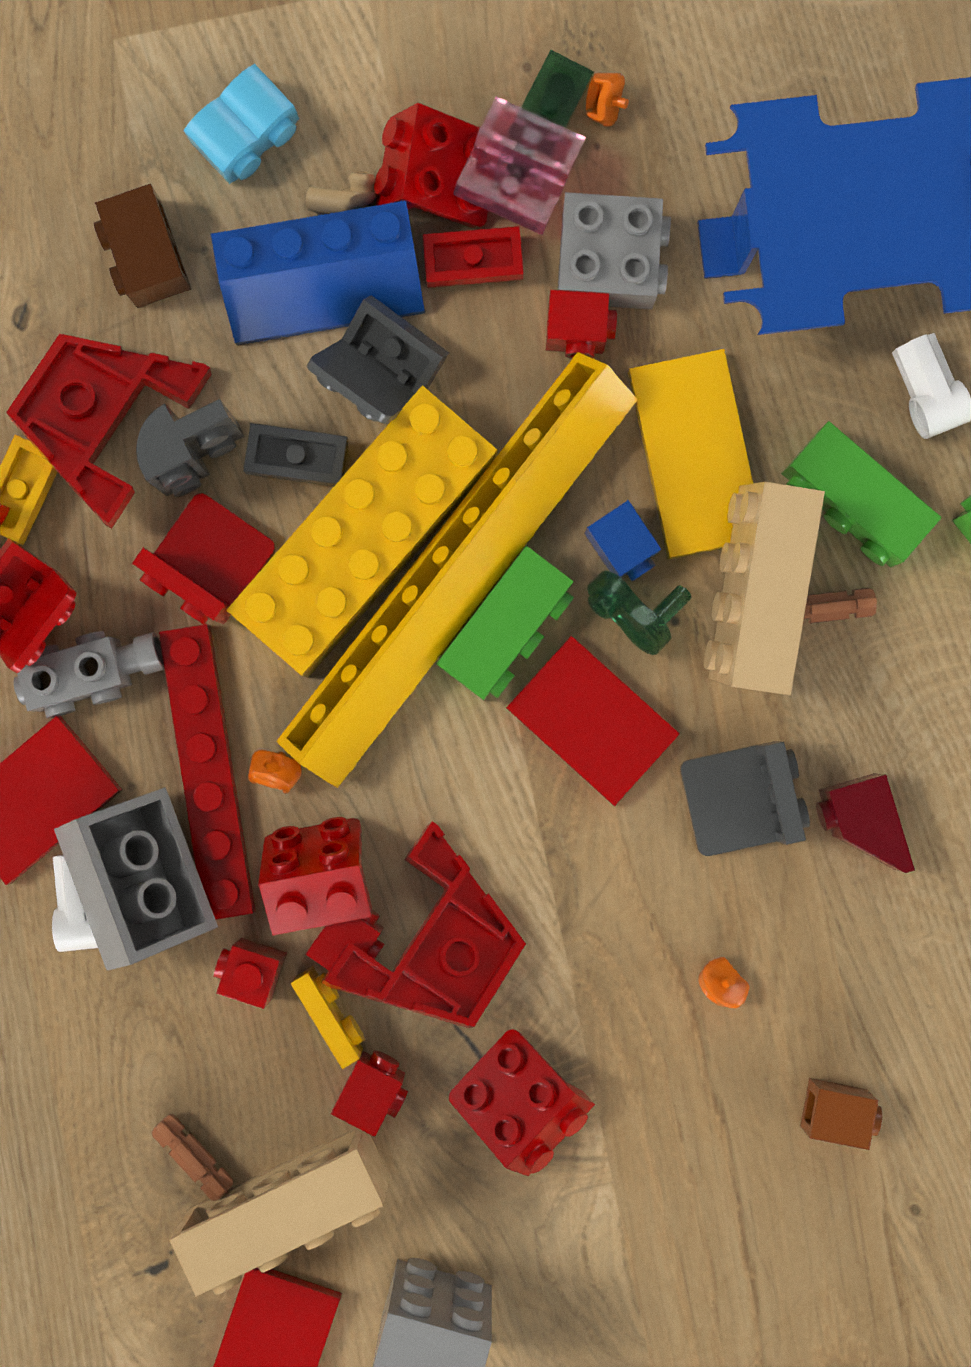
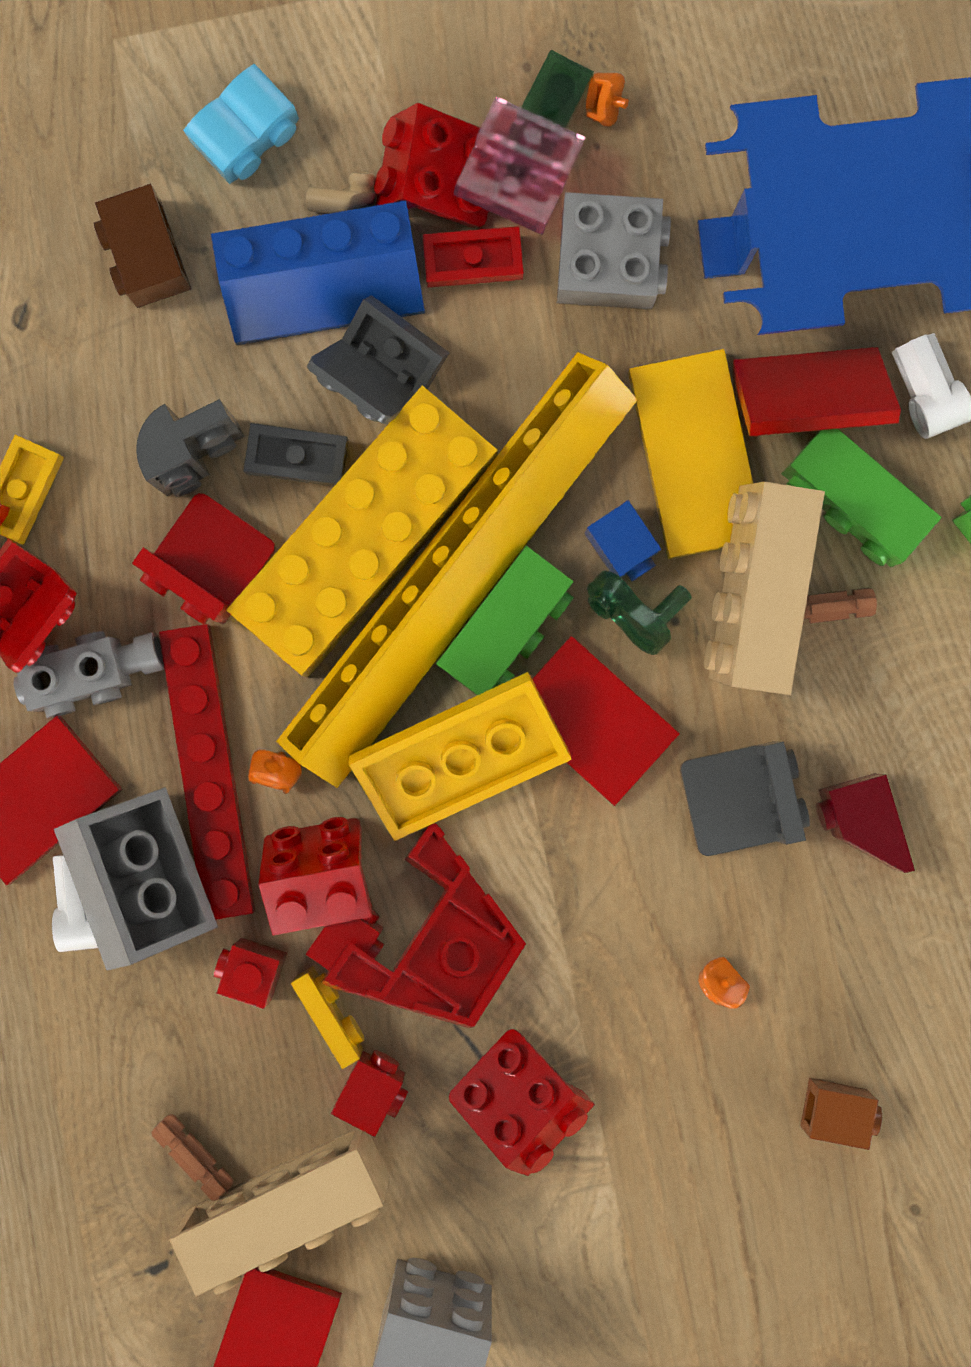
(81, 399): red wing -> none
(460, 757): none -> yellow plate
(579, 322): red brick -> none
(815, 391): none -> red tile

